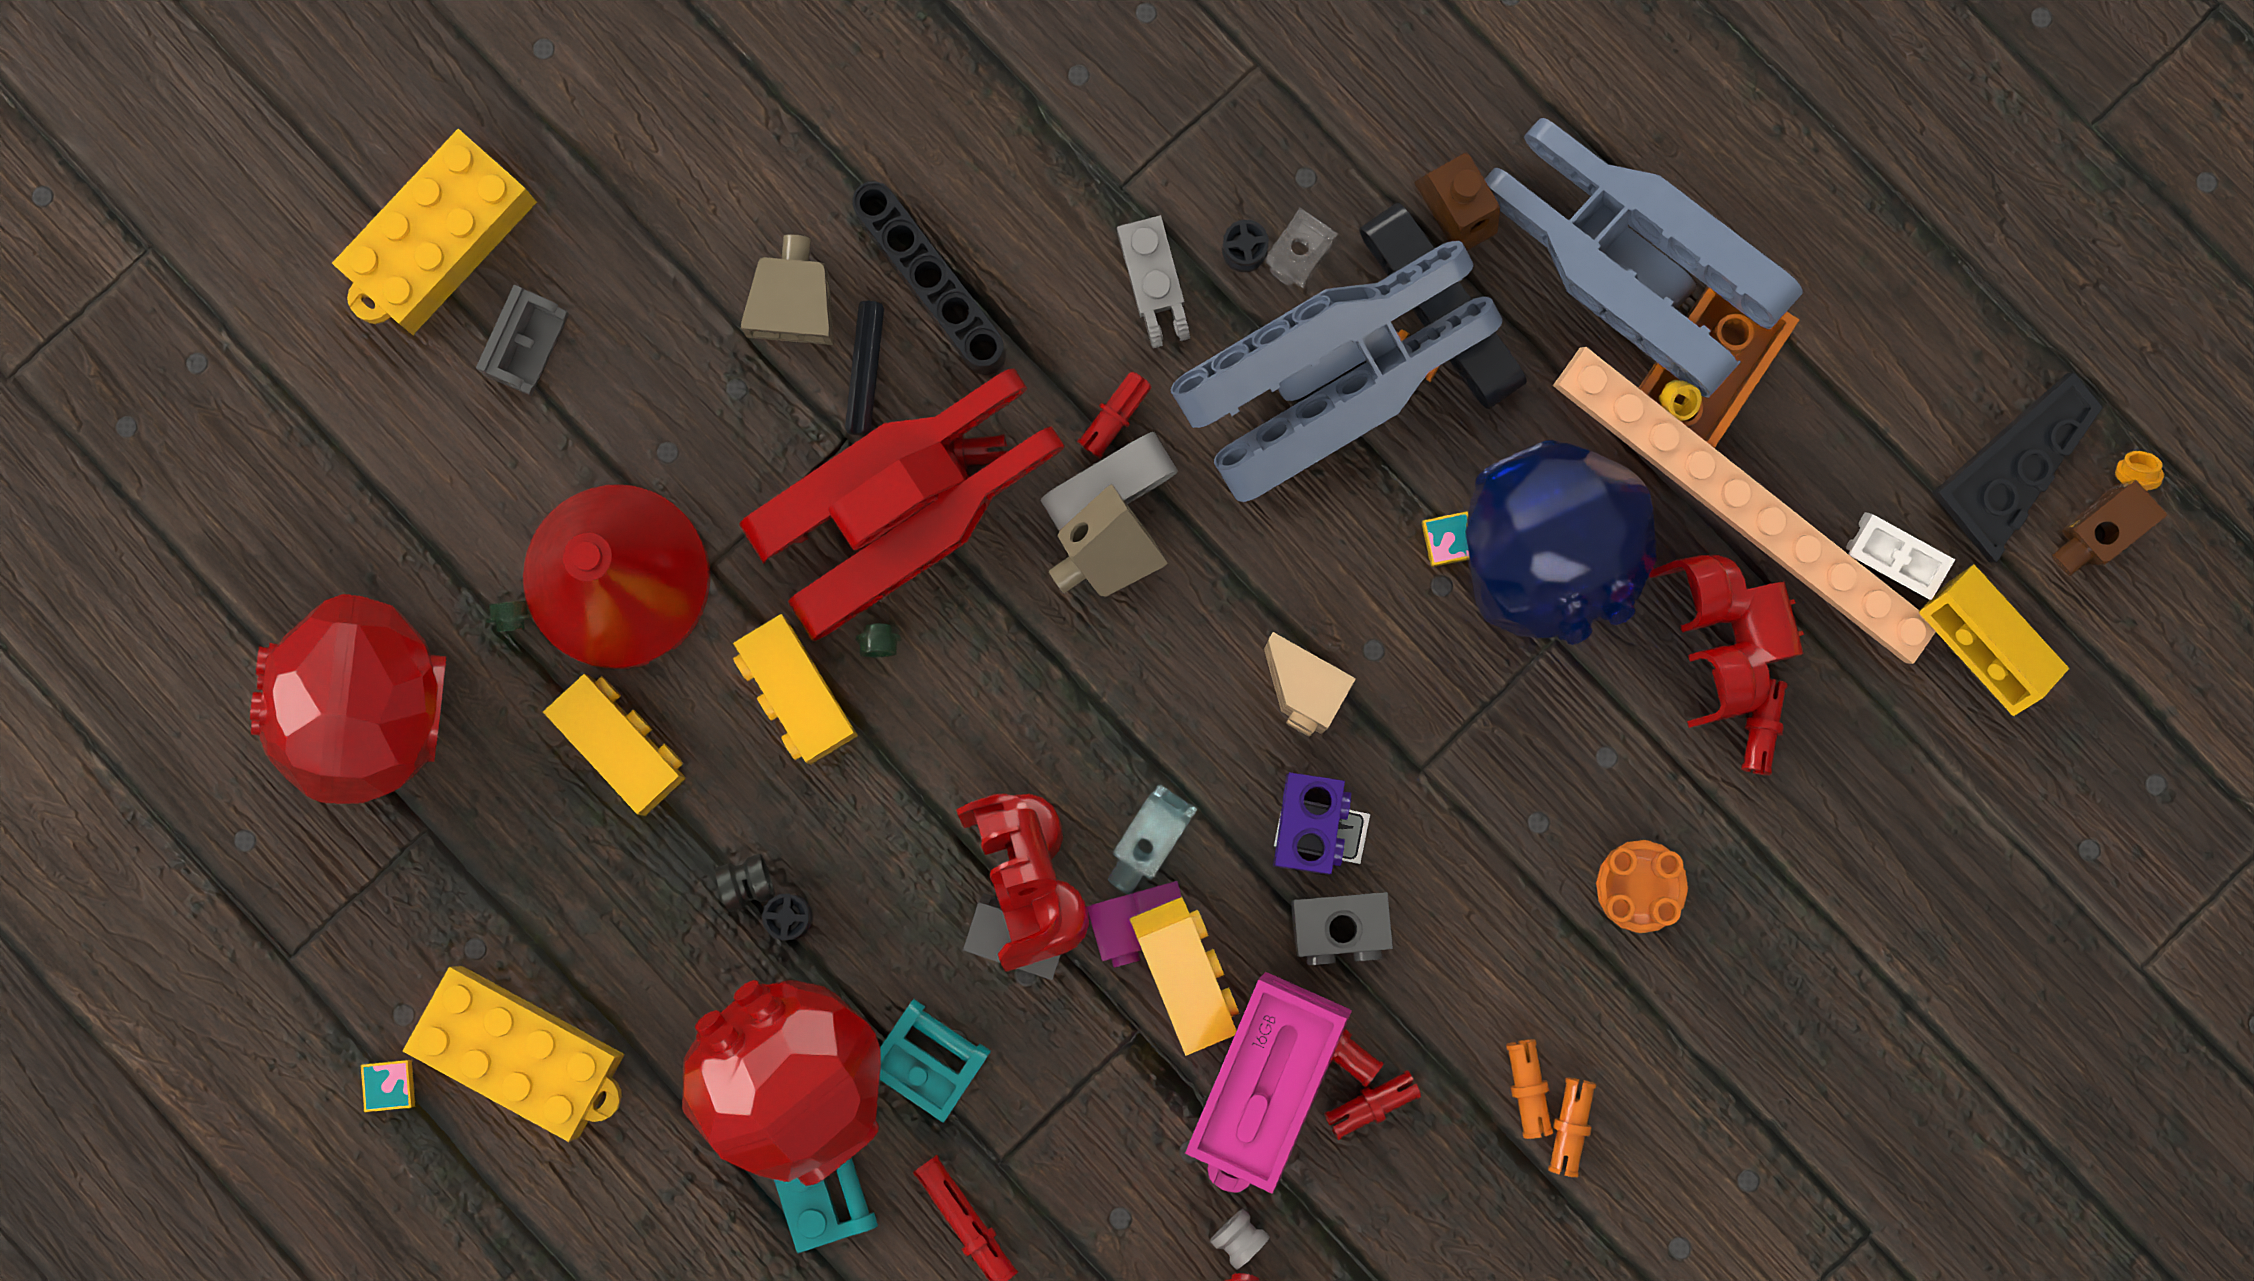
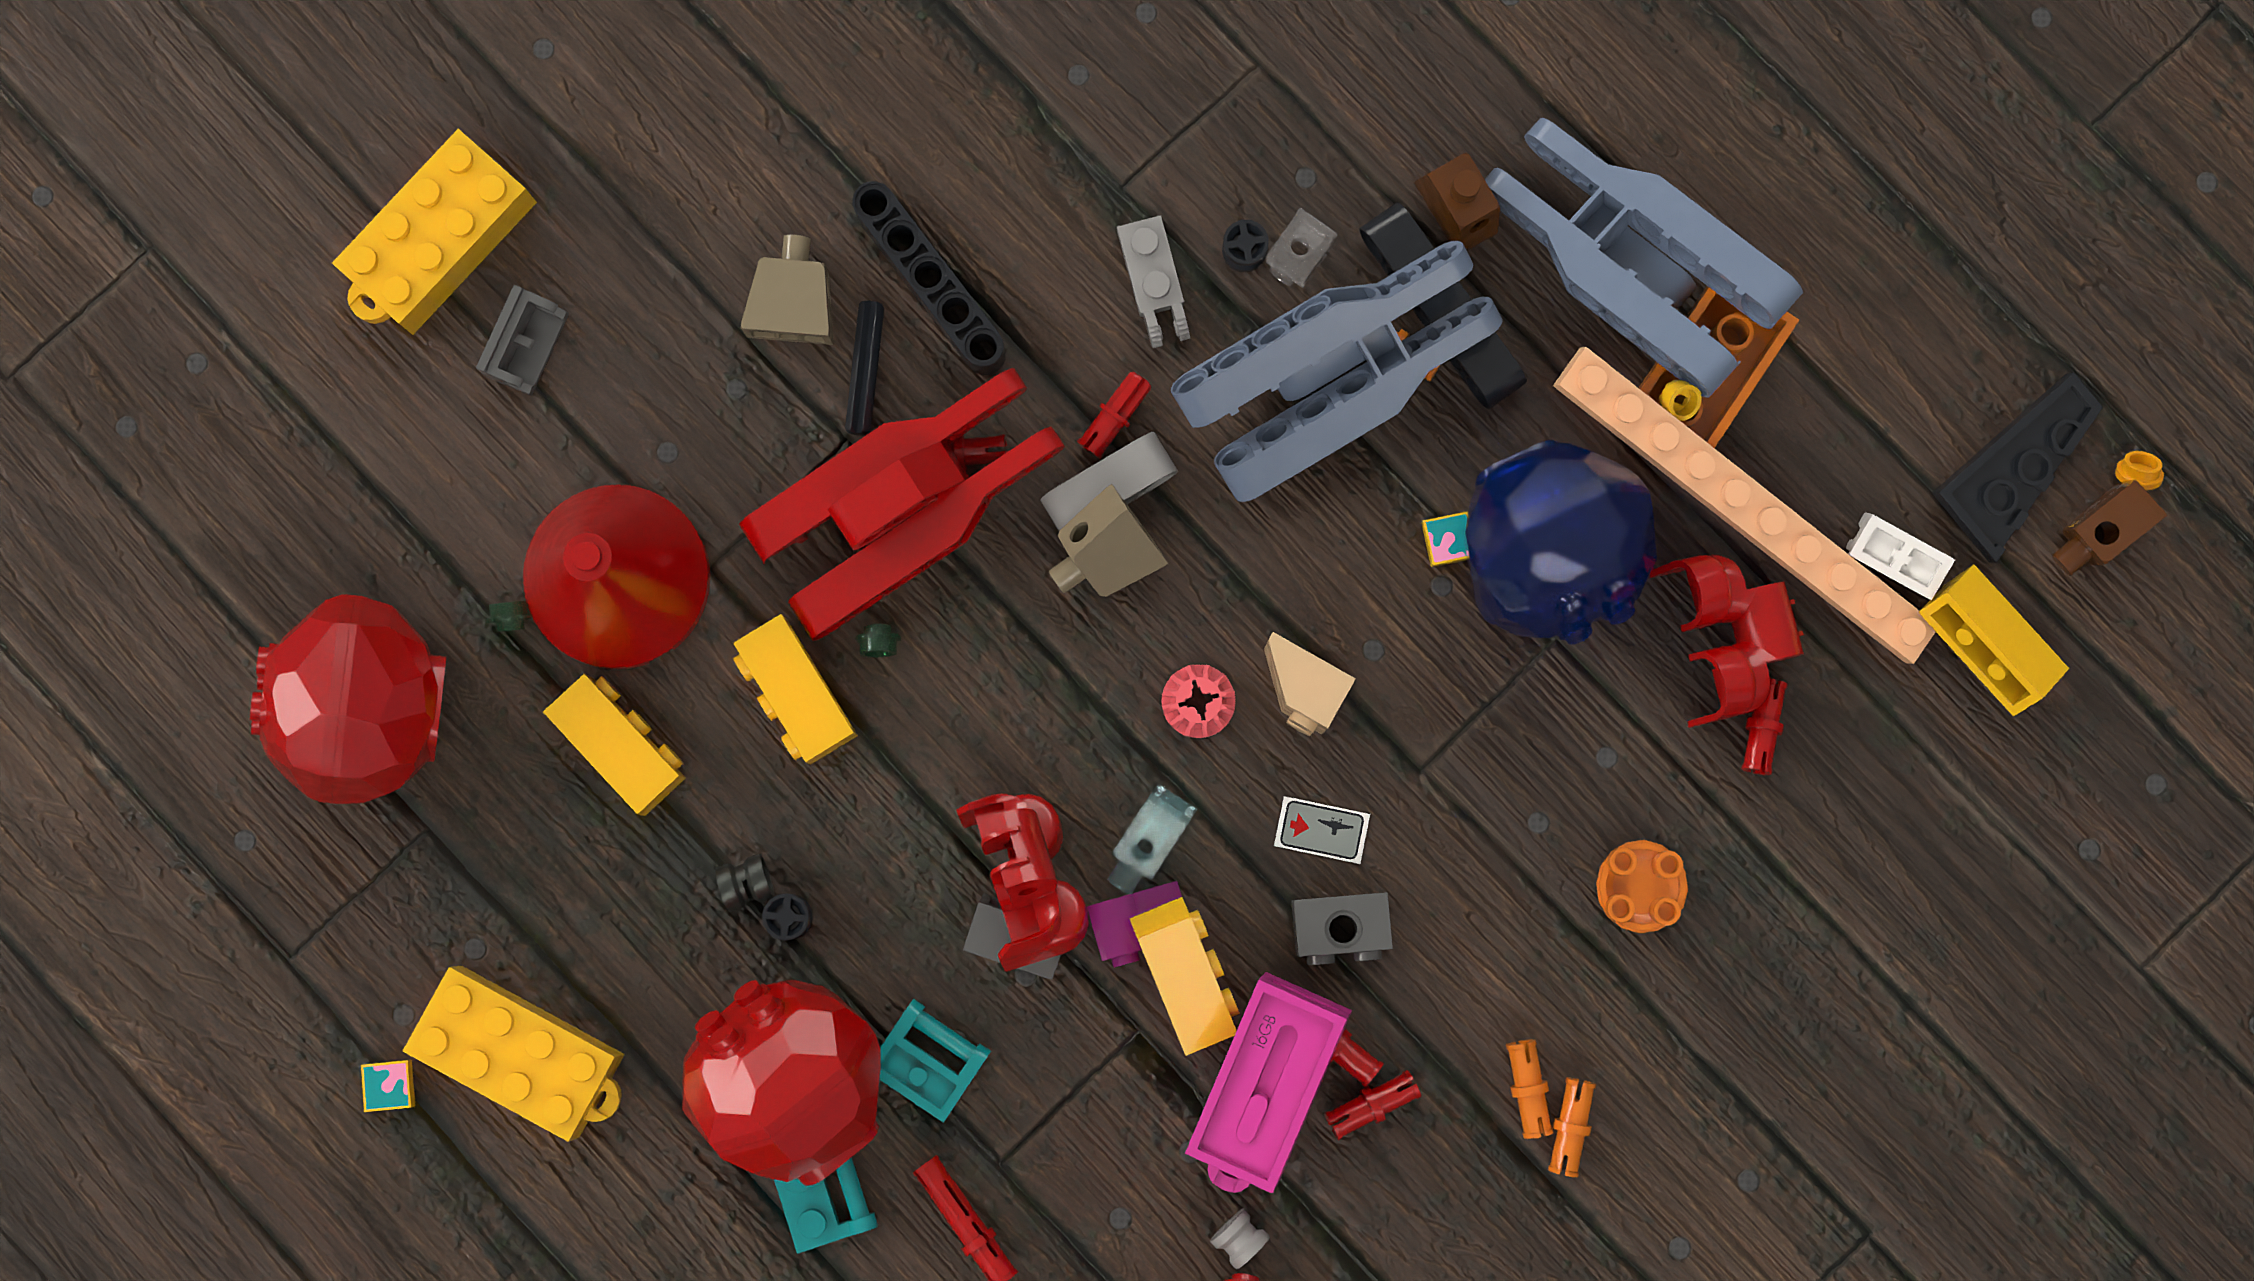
(1185, 719): none -> coral gear
(1298, 821): dark purple brick -> none

